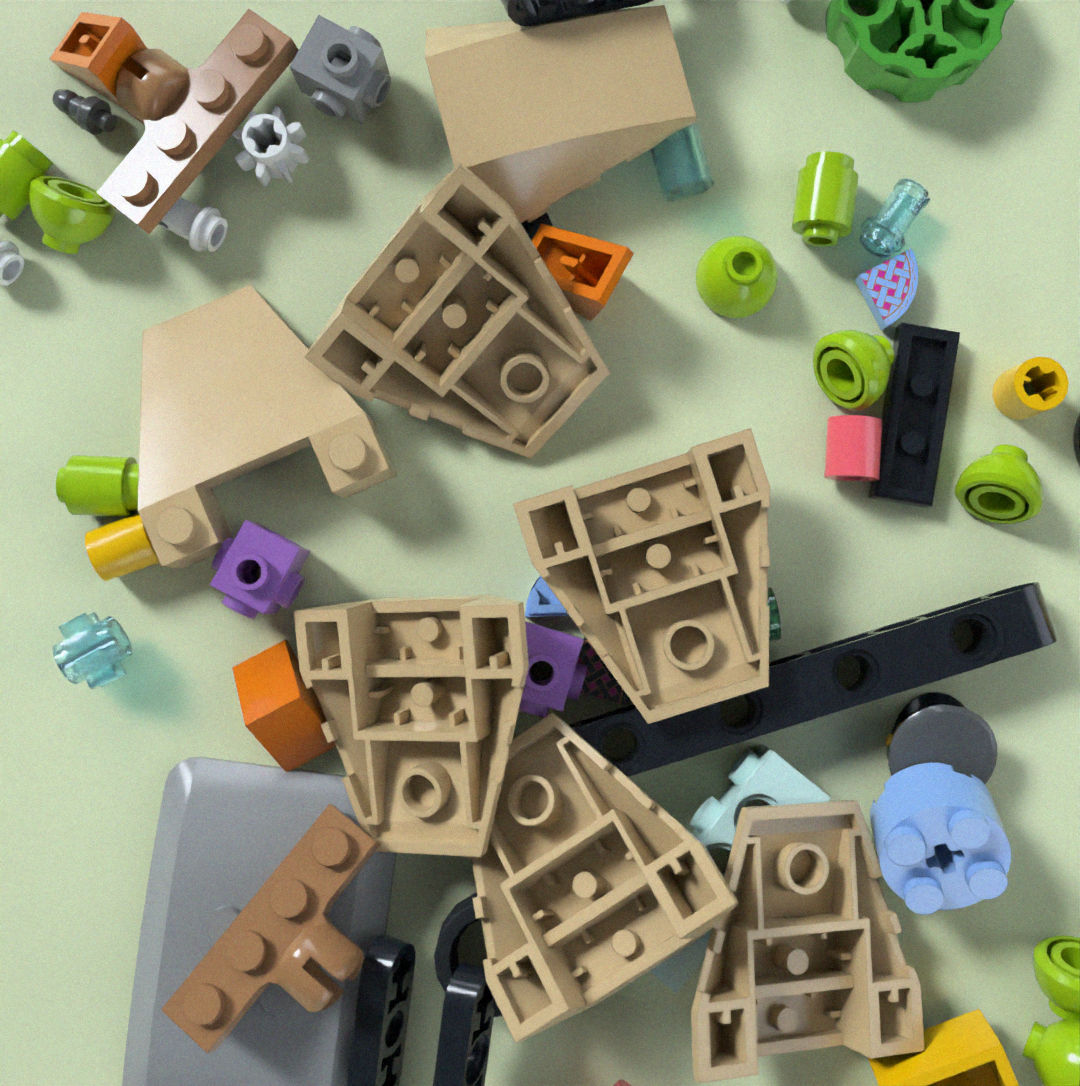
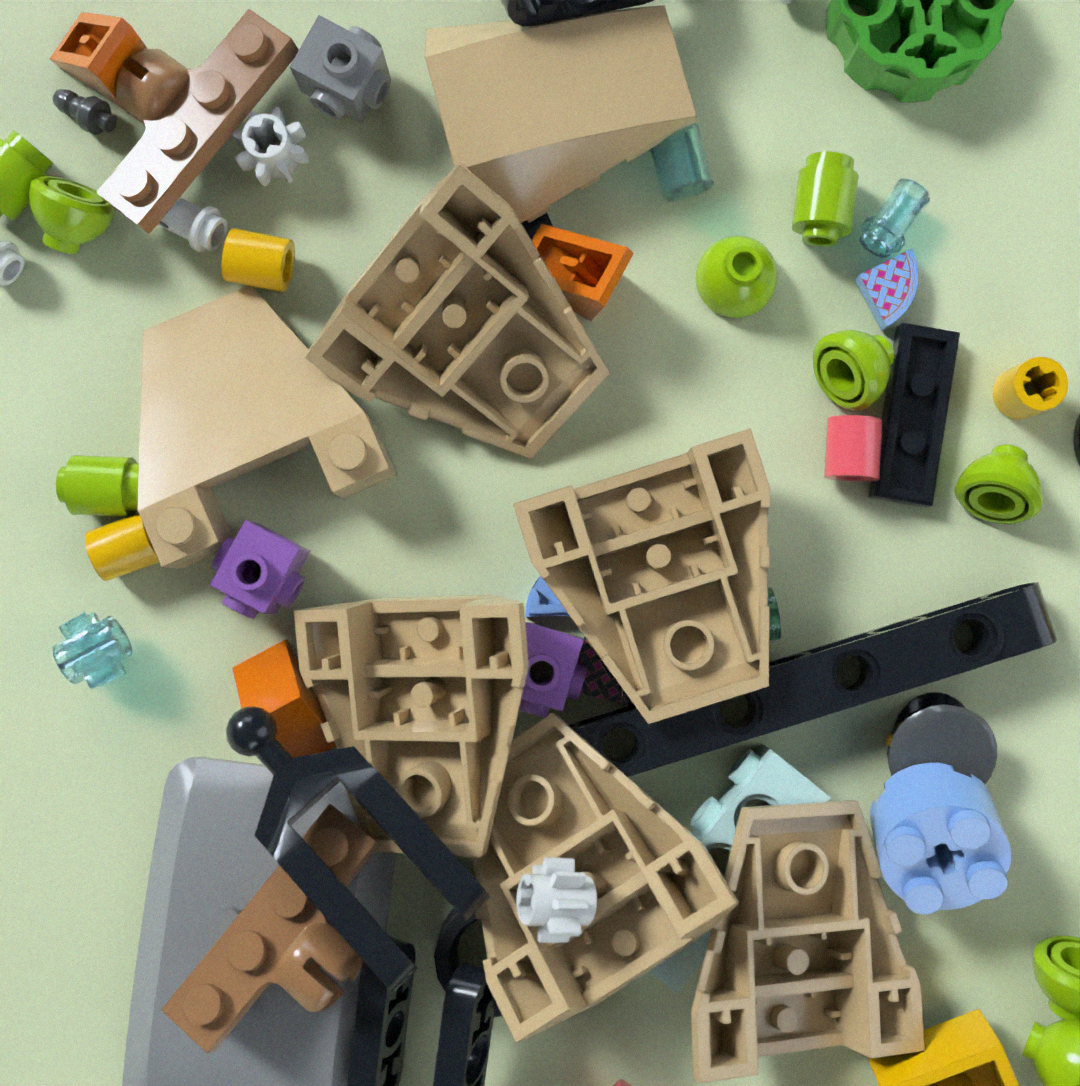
(258, 260): none -> yellow gear
(296, 788): none -> black piece
(556, 900): none -> white gear

